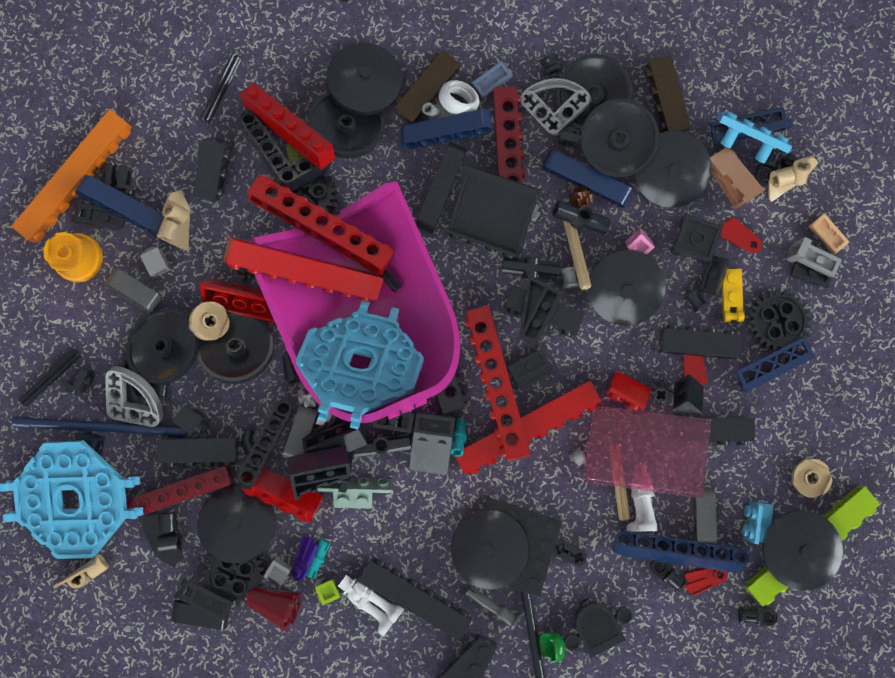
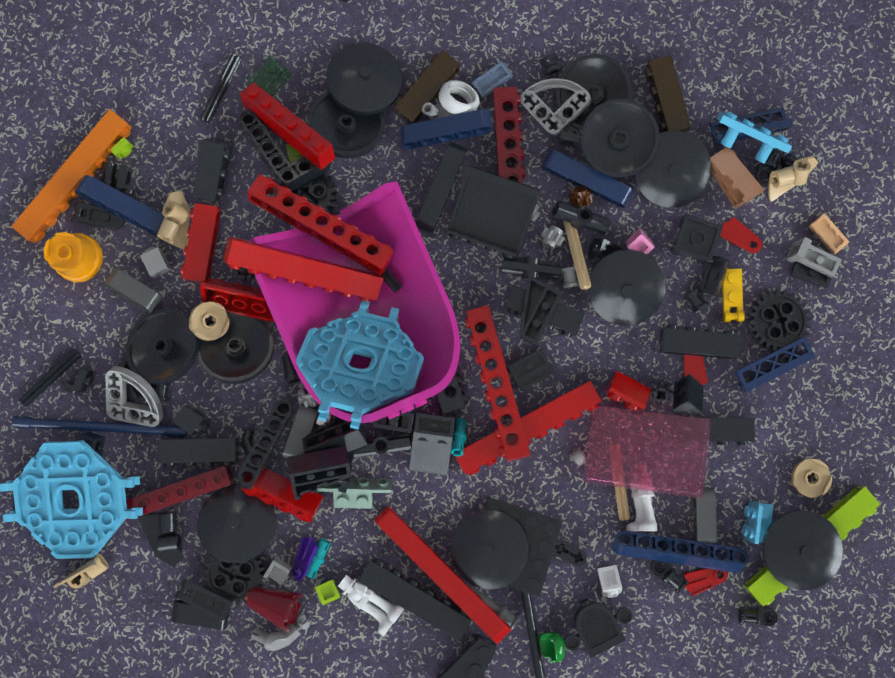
(122, 148): none -> lime plate
(201, 242): none -> red brick
(270, 76): none -> clear green plate
(281, 639): none -> light grey arm
(443, 575): none -> red beam
(552, 236): none -> light grey gear
(600, 247): none -> black bracket
(610, 581): none -> white bracket

